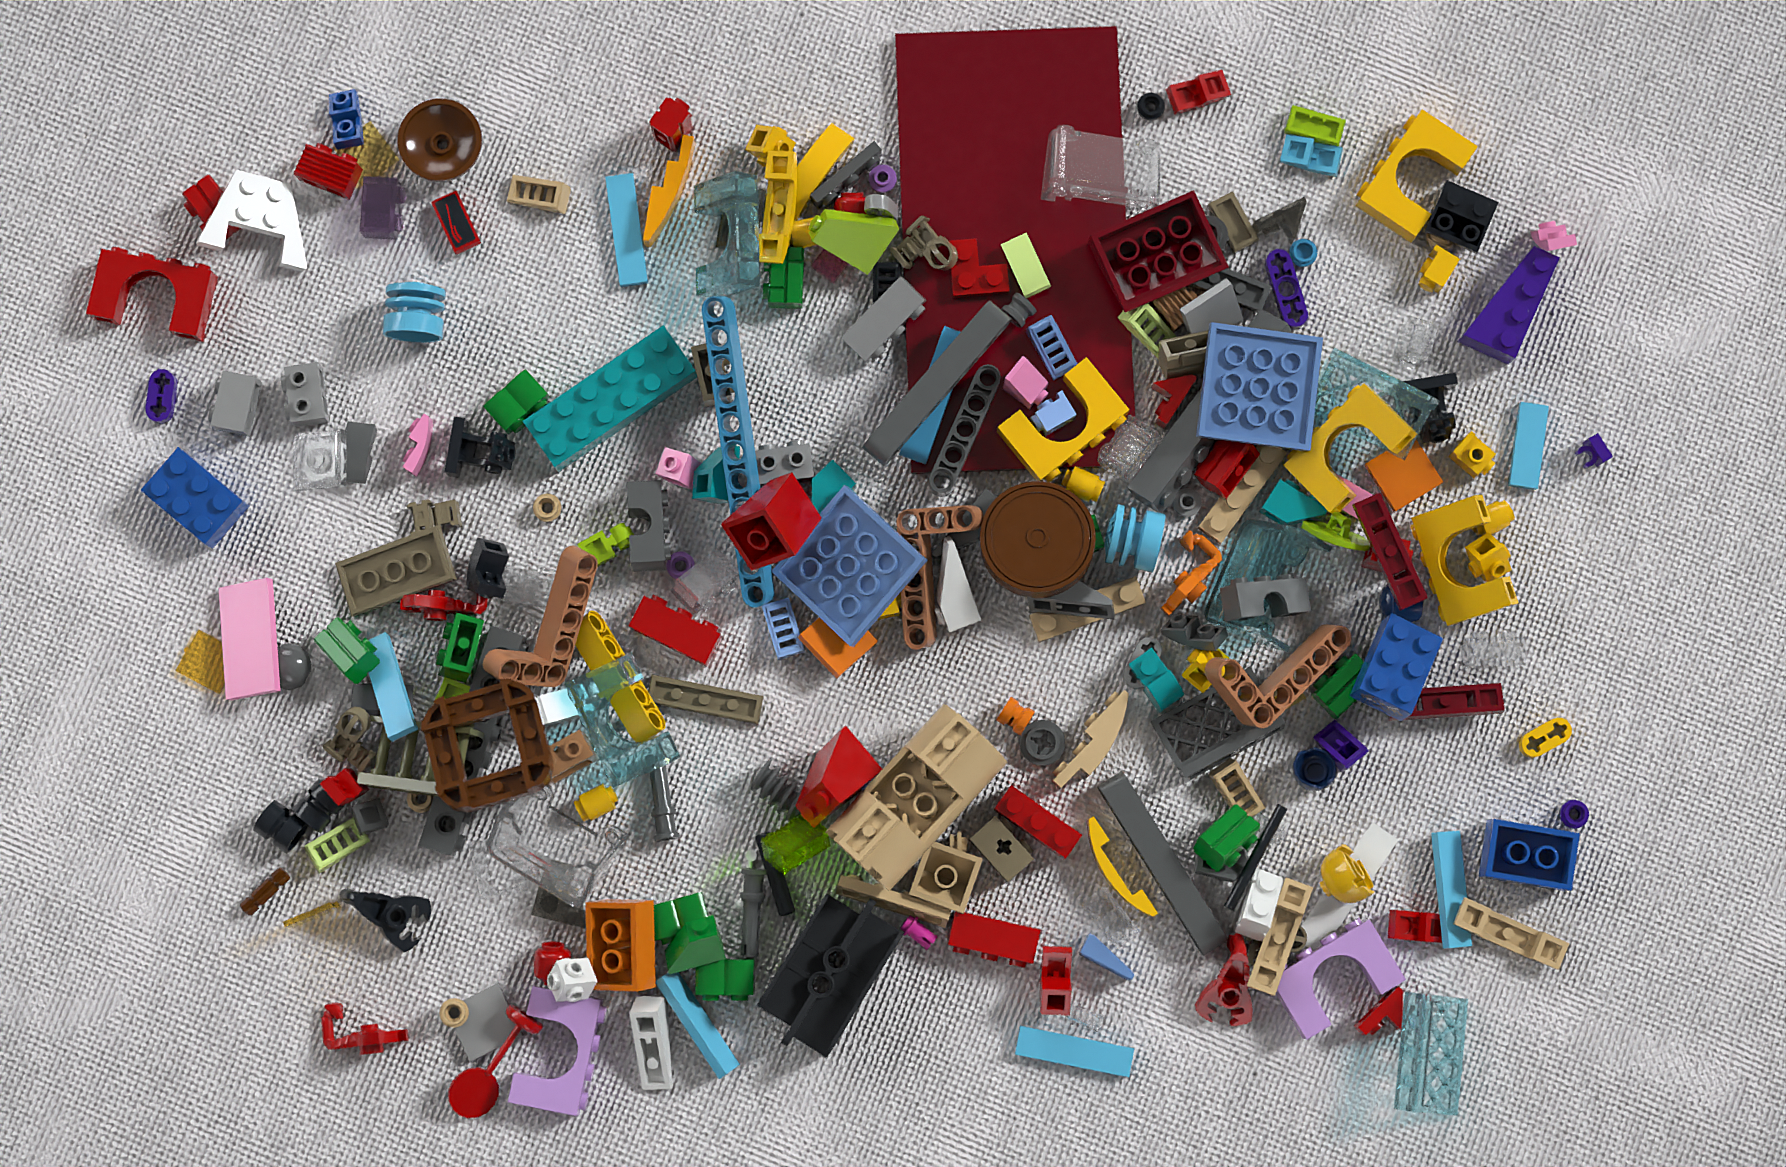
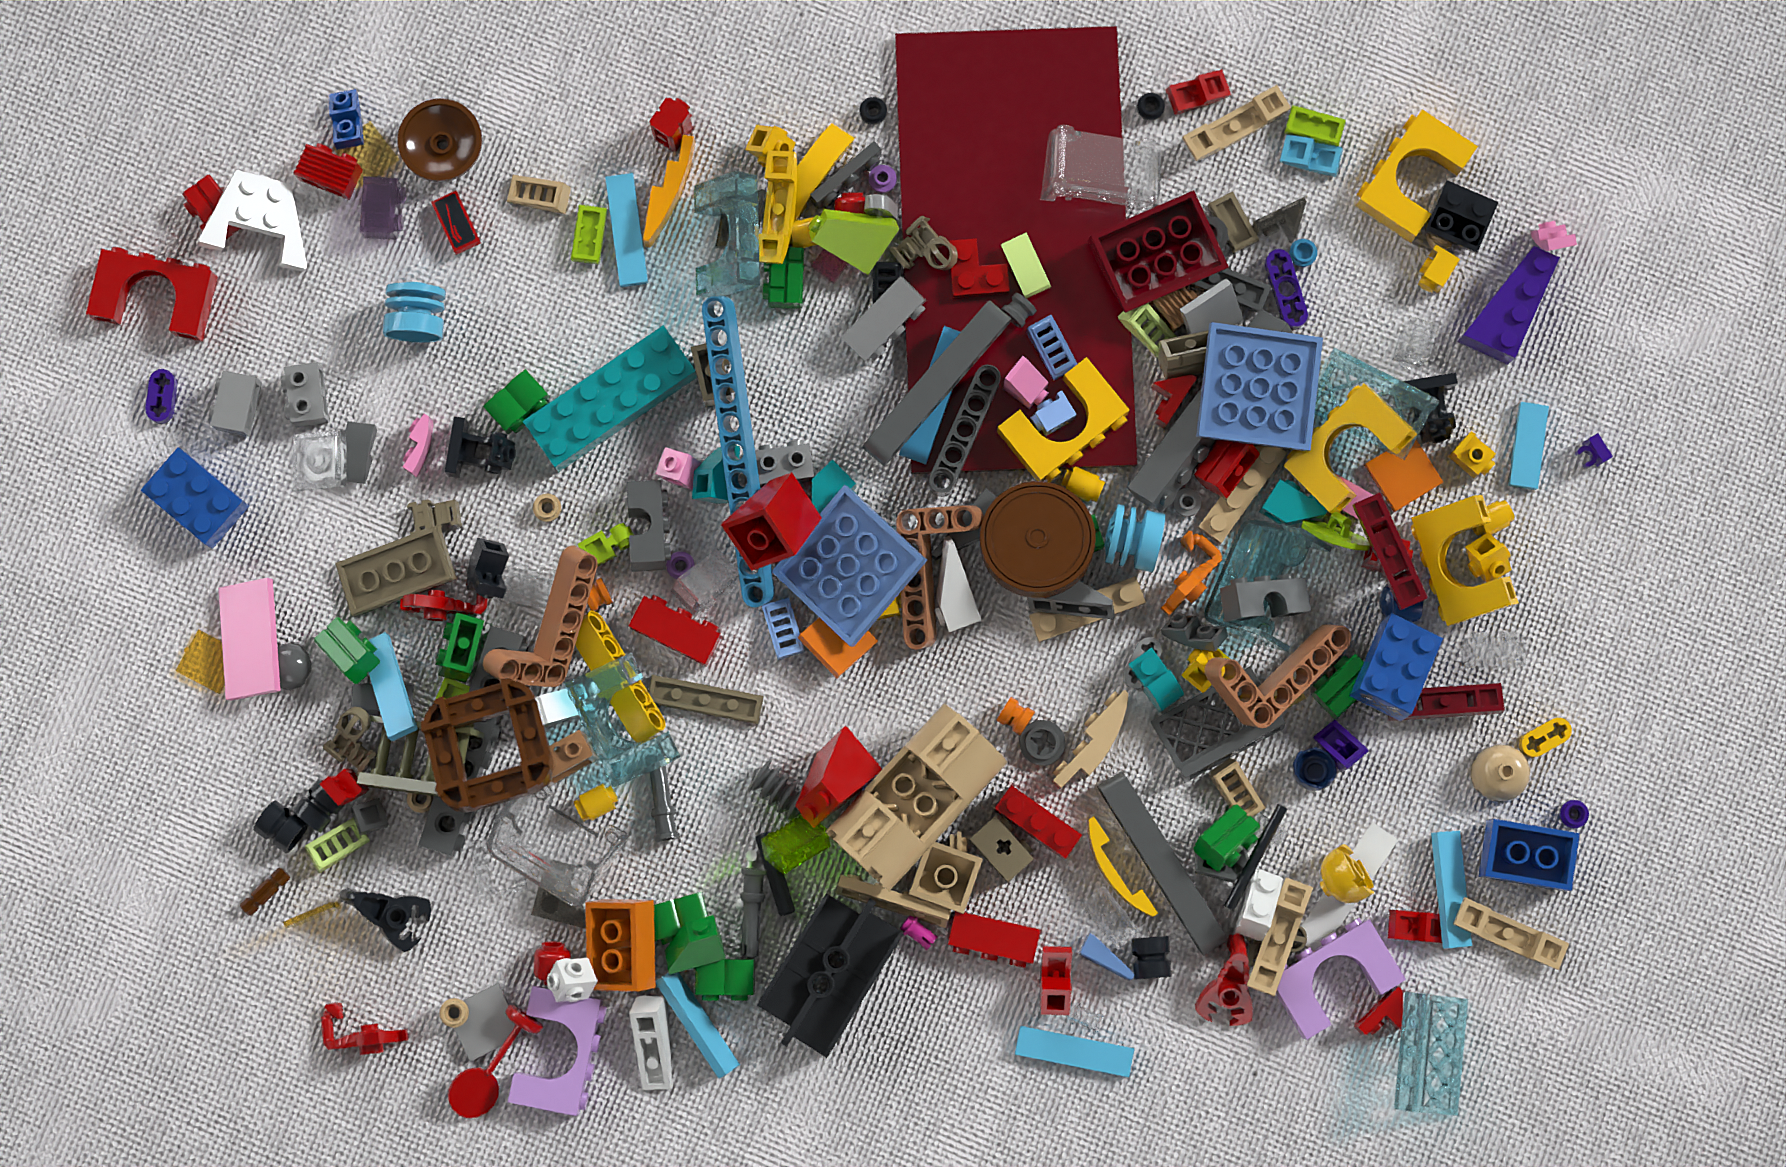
(589, 234): none -> lime plate
(599, 595): none -> orange wheel
(873, 102): none -> black plate
(1129, 449): clear brick -> none
(1151, 957): none -> black wheel
(1237, 124): none -> tan slope
(1500, 773): none -> tan cylinder

